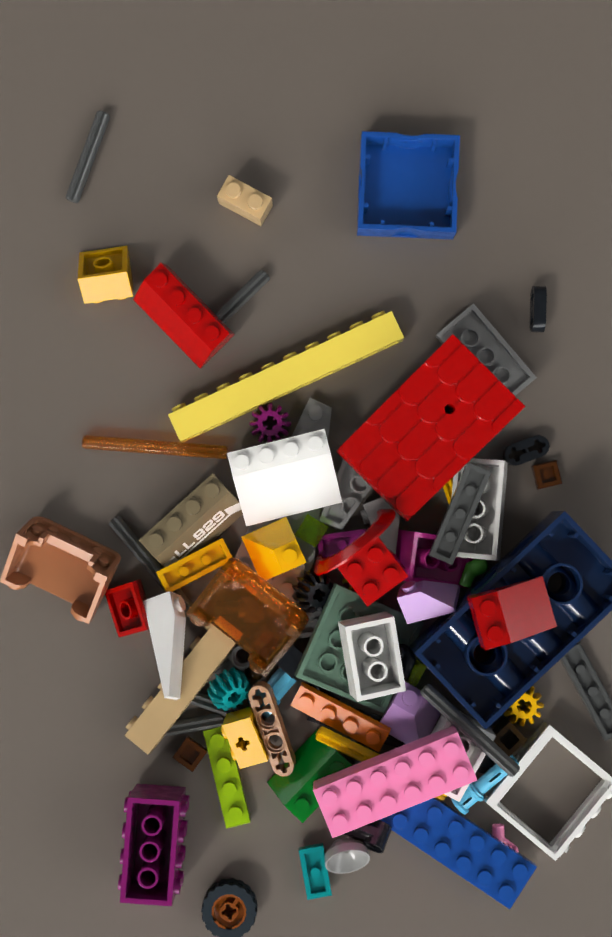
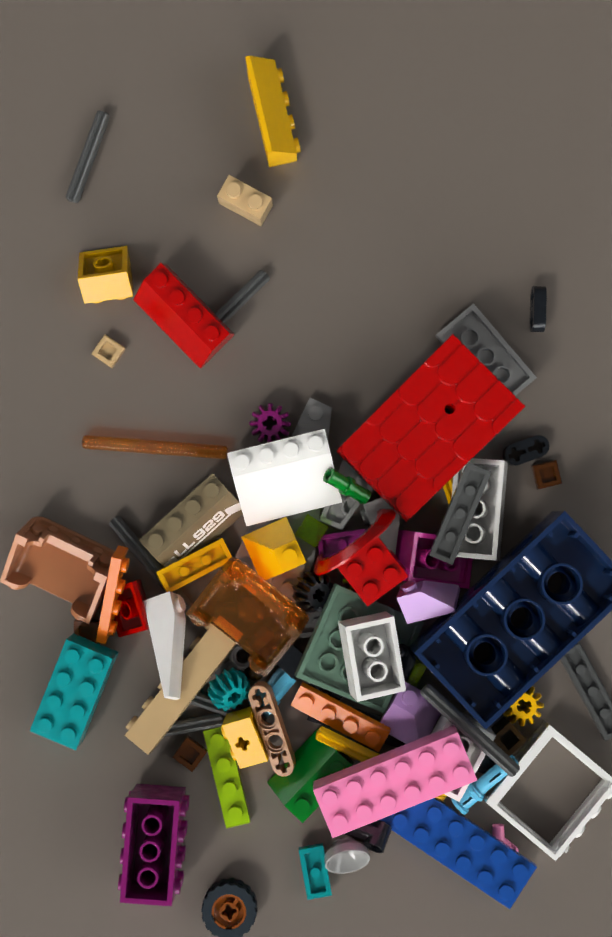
(74, 691): none -> teal brick
(86, 630): none -> reddish brown plate
(108, 351): none -> tan tile
(114, 587): none -> orange plate
(271, 110): none -> yellow slope
(285, 377): light yellow brick -> none
(347, 486): none -> green pin
(408, 185): blue tile -> none
(471, 570): bright green arm -> none
(511, 612): red slope -> none

